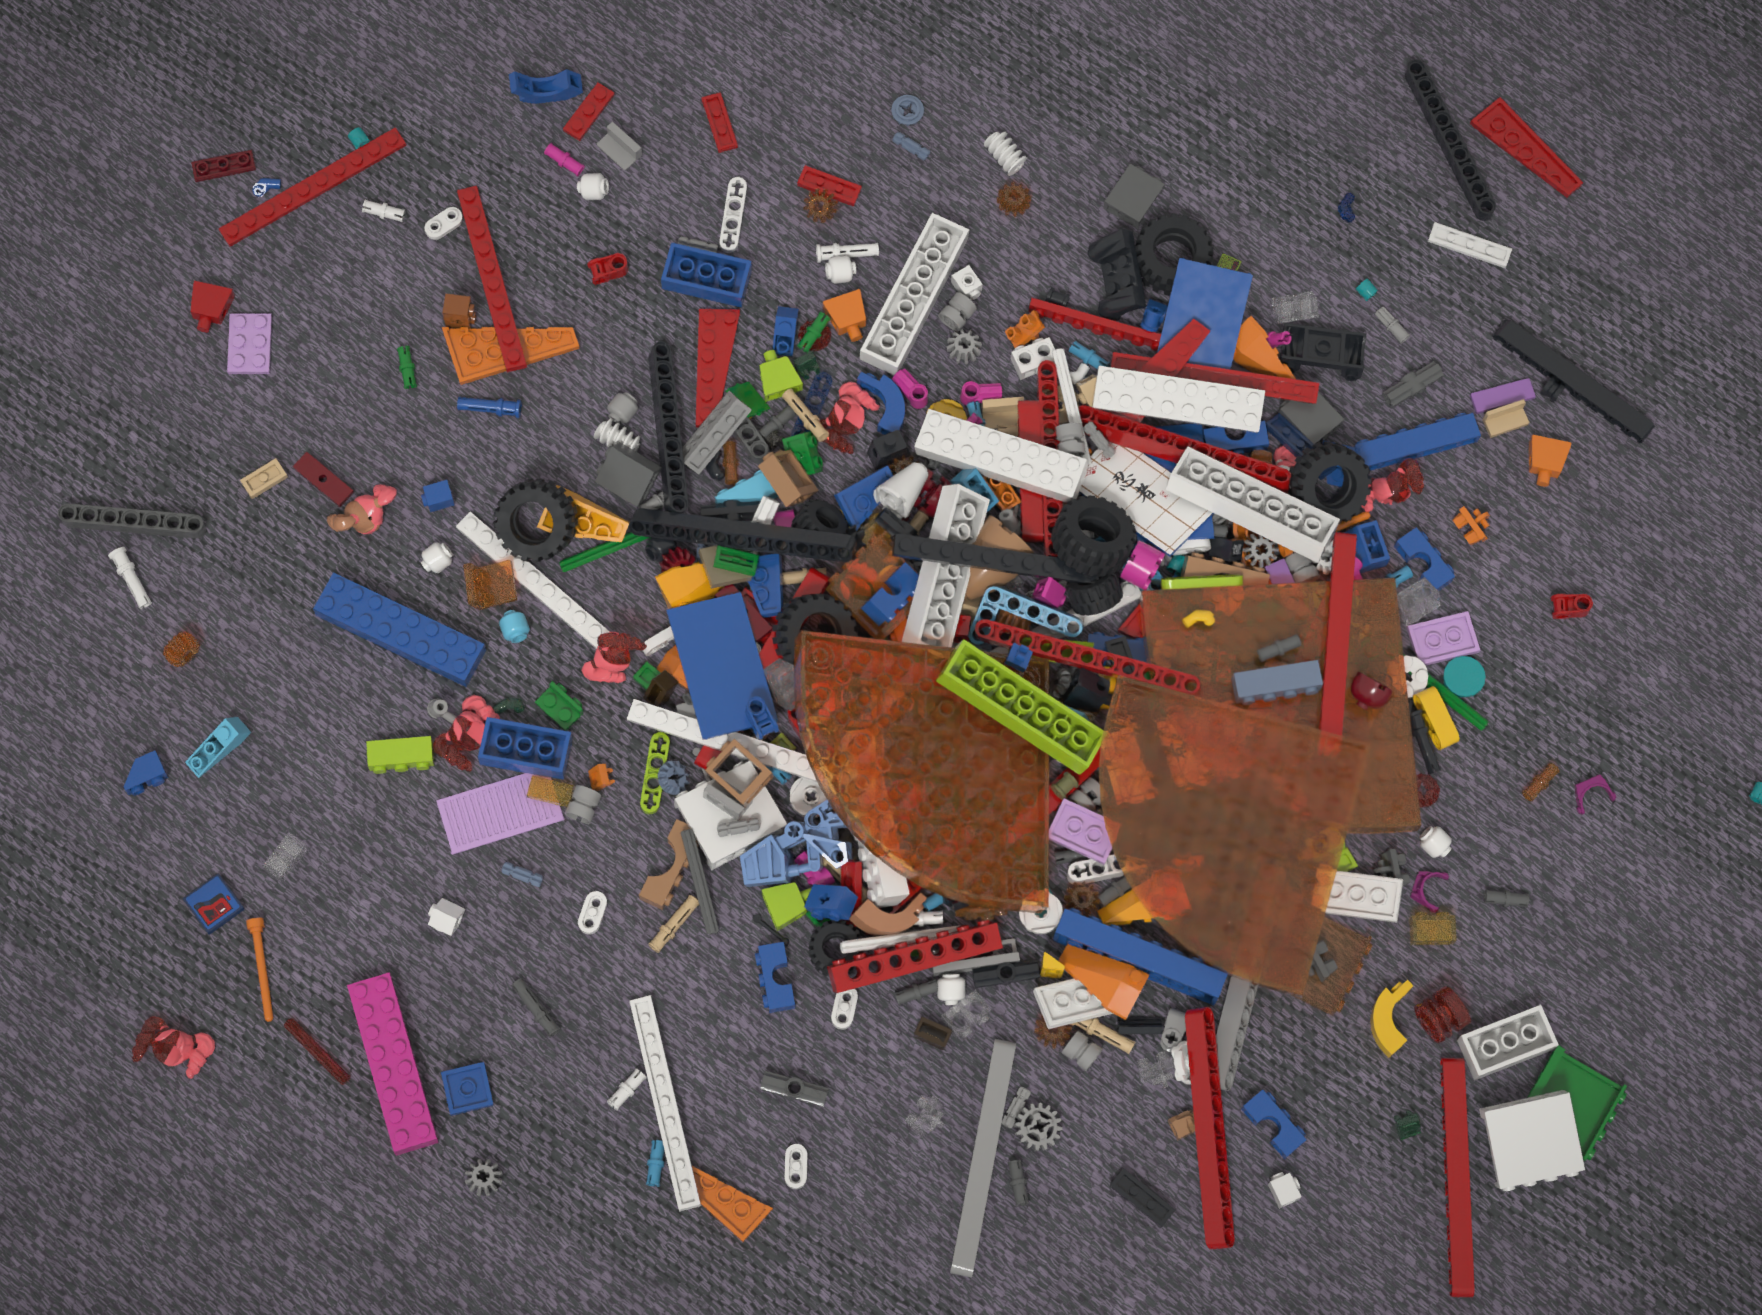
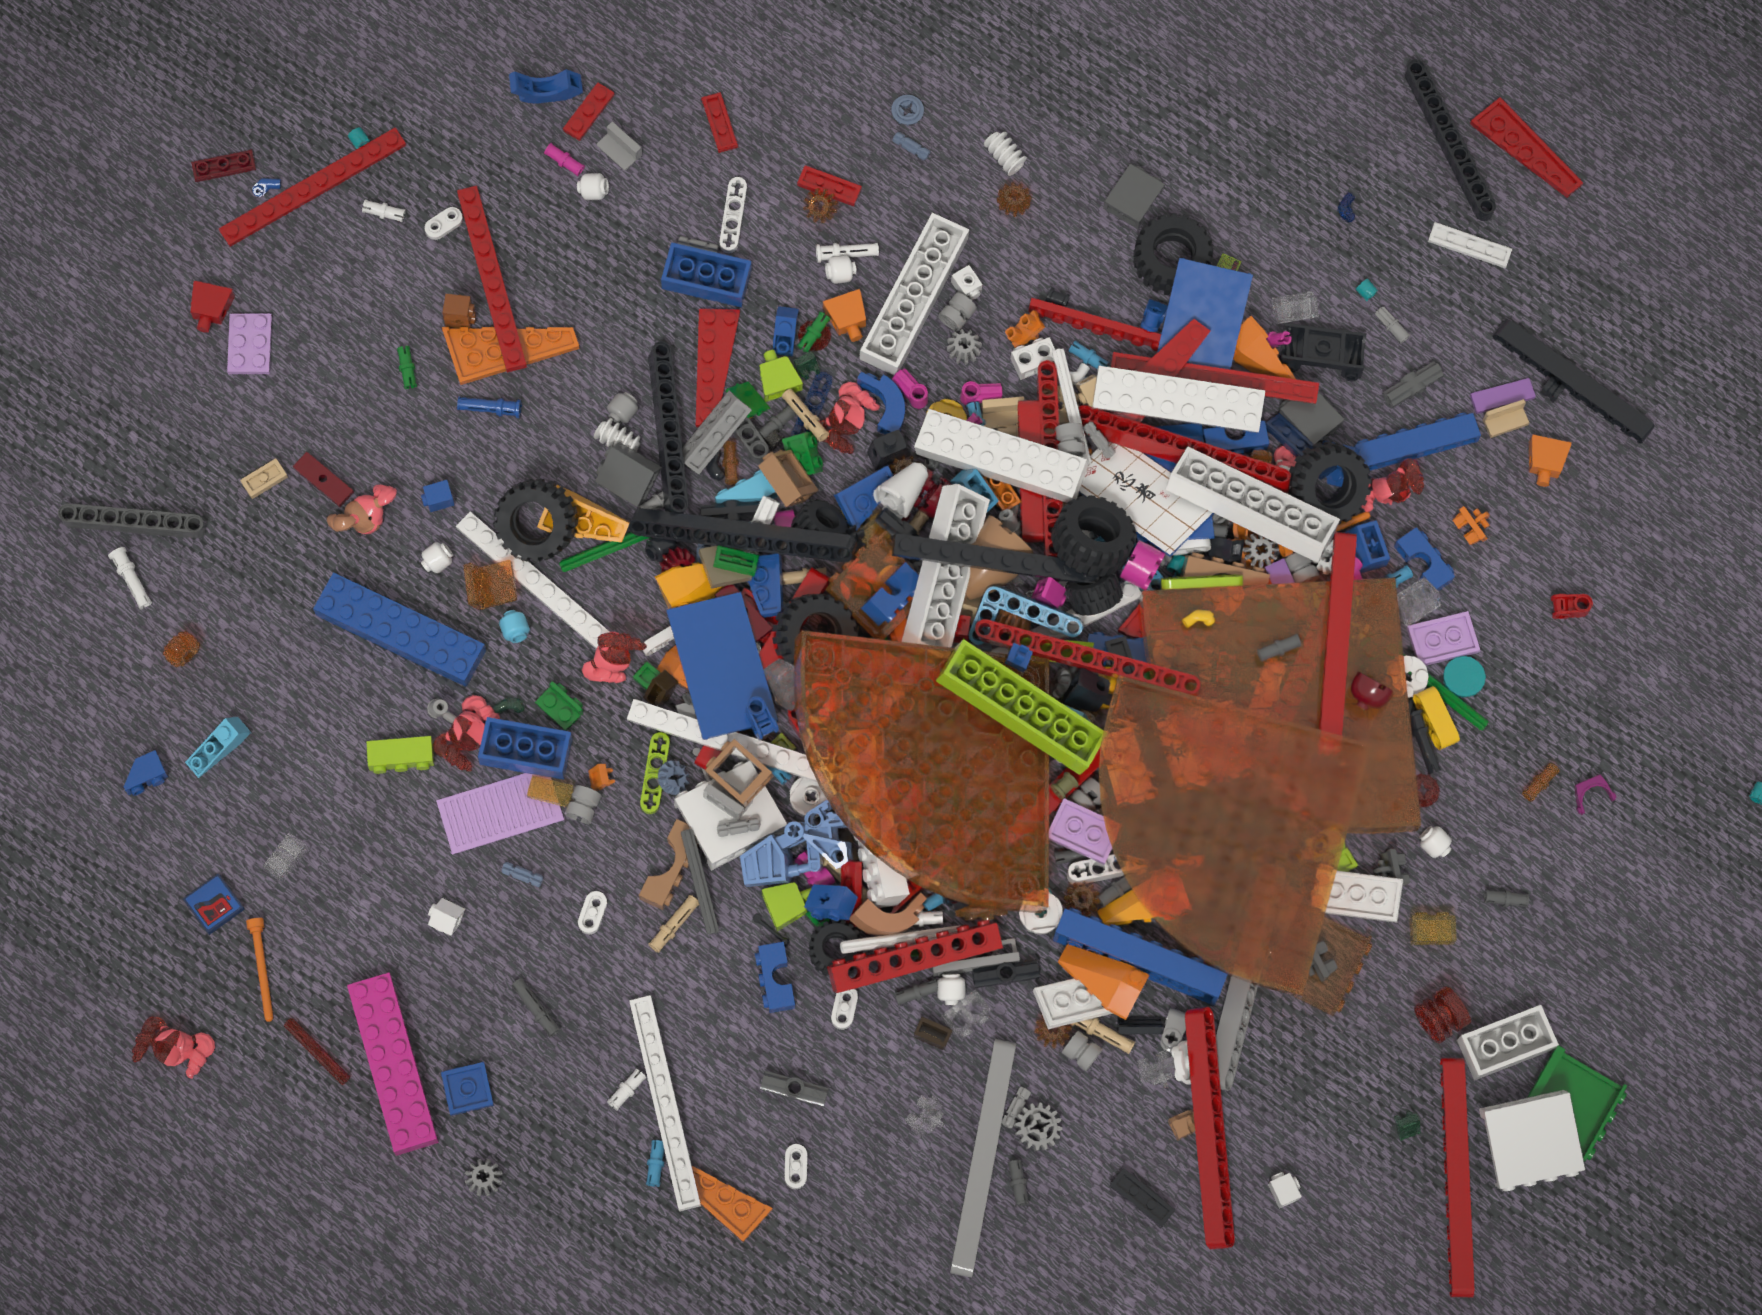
(607, 268): red piece -> none
(1051, 967): yellow slope -> none
(1120, 274): black piece -> none
(1264, 1107): blue arch -> none
(1277, 682): sand blue brick -> none
(1381, 1021): yellow arch -> none
(1417, 891): magenta helmet -> none

